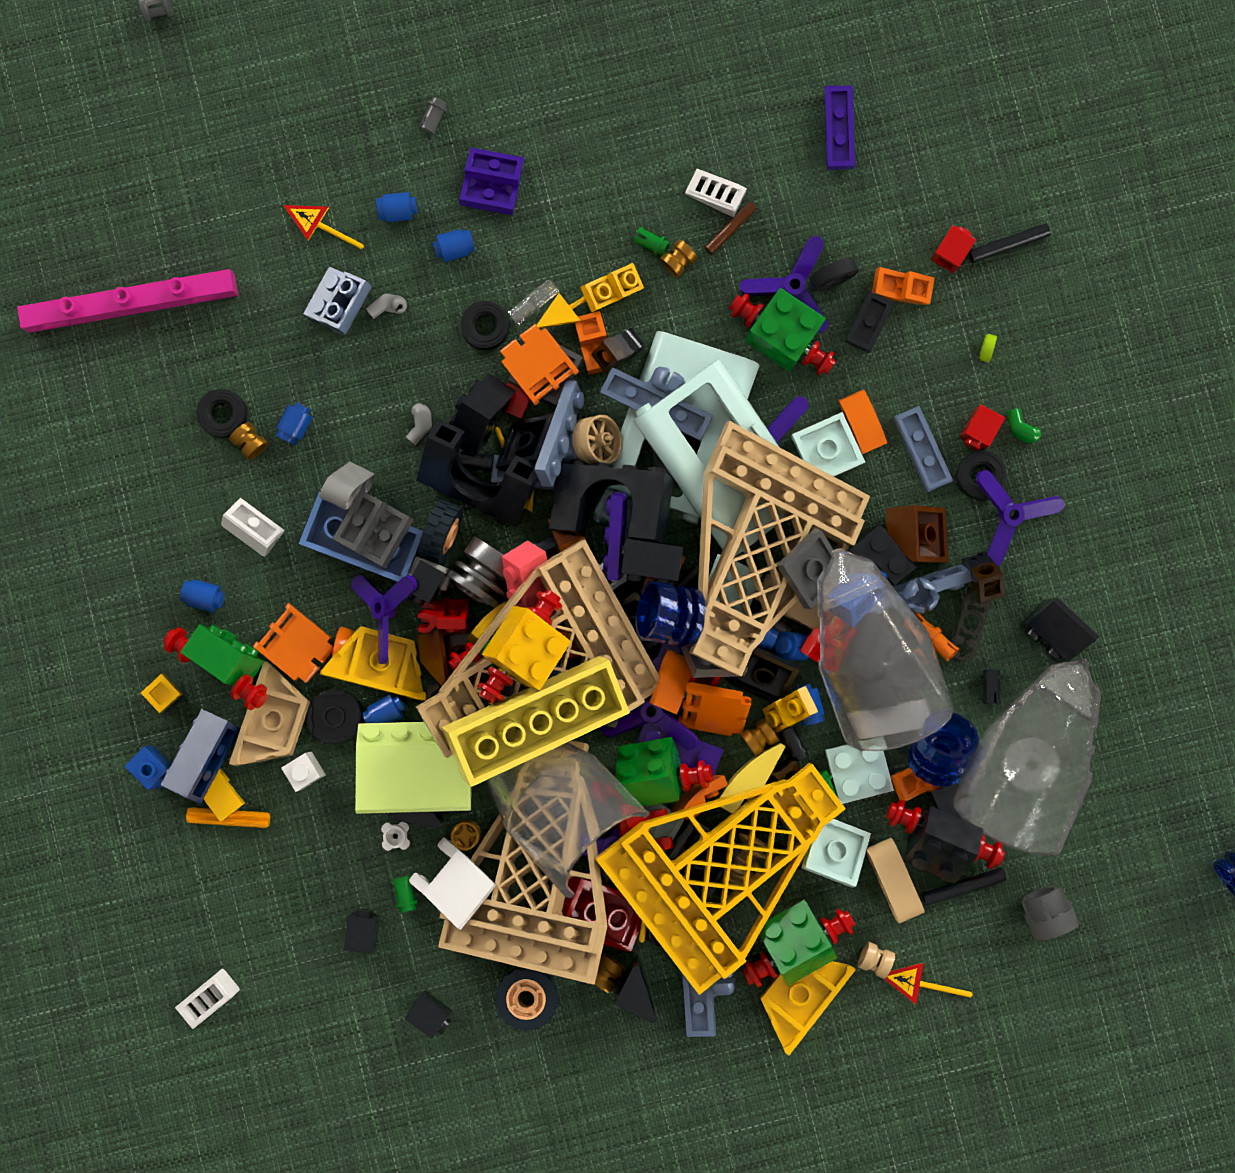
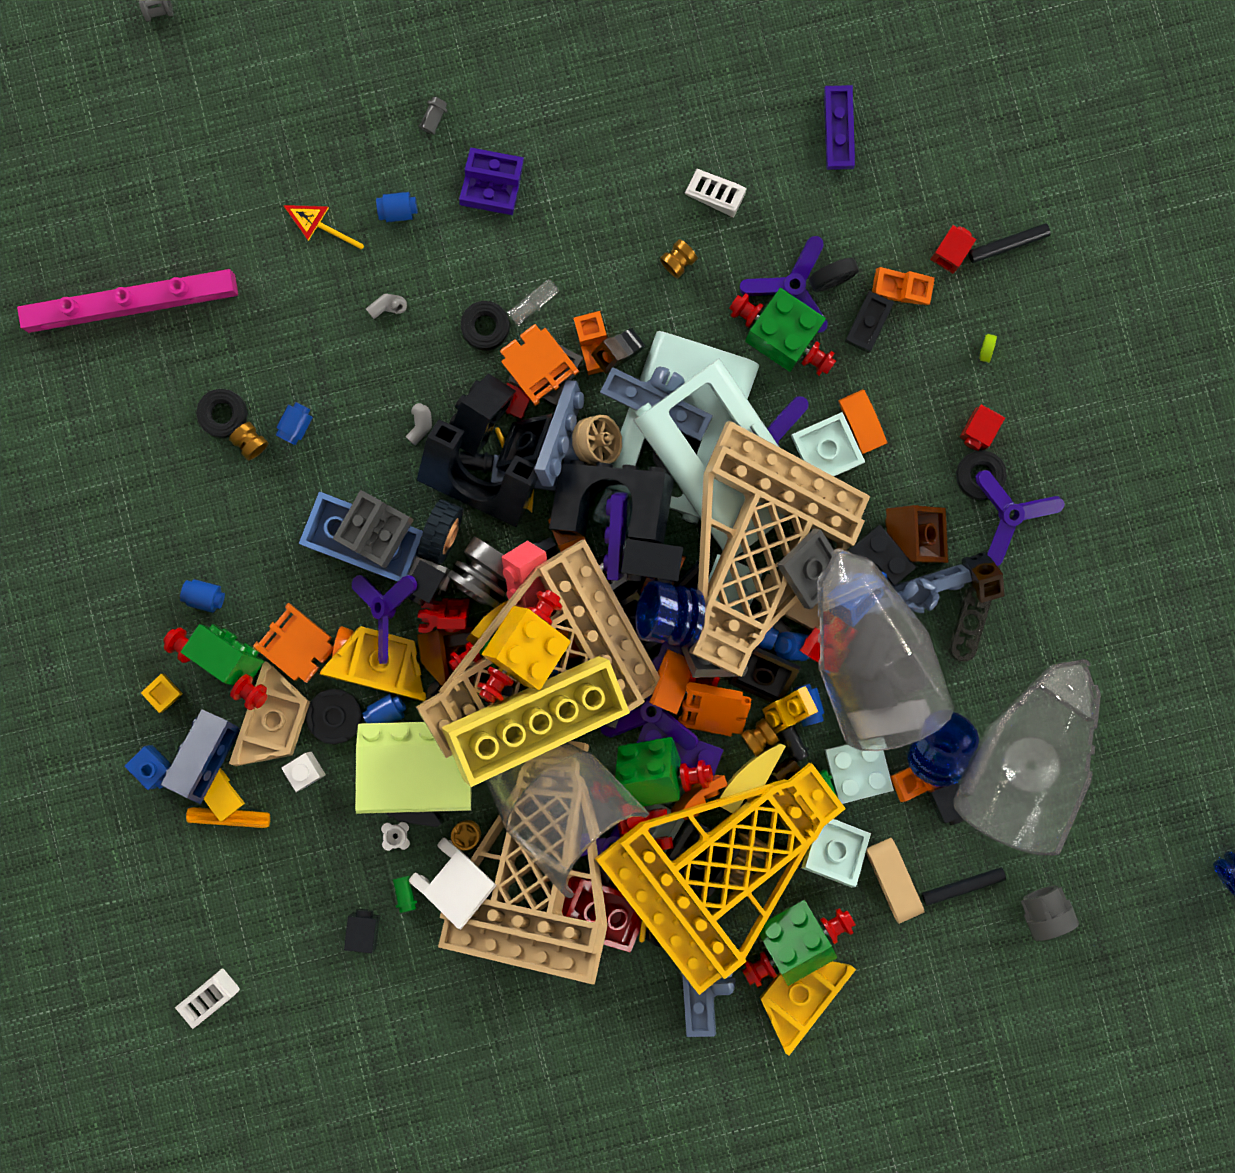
(251, 527): white slope -> none
(337, 300): sand blue brick -> none
(345, 484): light grey beam -> none
(429, 1015): black brick -> none
(453, 245): blue brick -> none
(522, 1015): black wheel -> none
(560, 313): yellow piece -> none
(608, 972): pearl gold wheel -> none
(612, 287): yellow slope -> none
(634, 994): black slope -> none
(652, 242): green pin -> none
(730, 227): reddish brown piece -> none
(876, 960): tan wheel -> none
(909, 979): piece -> none
(922, 449): sand blue tile -> none
(940, 643): orange pin -> none
(942, 842): black brick -> none
(991, 686): black pin -> none
(1020, 429): green arm -> none
(1058, 630): black slope -> none

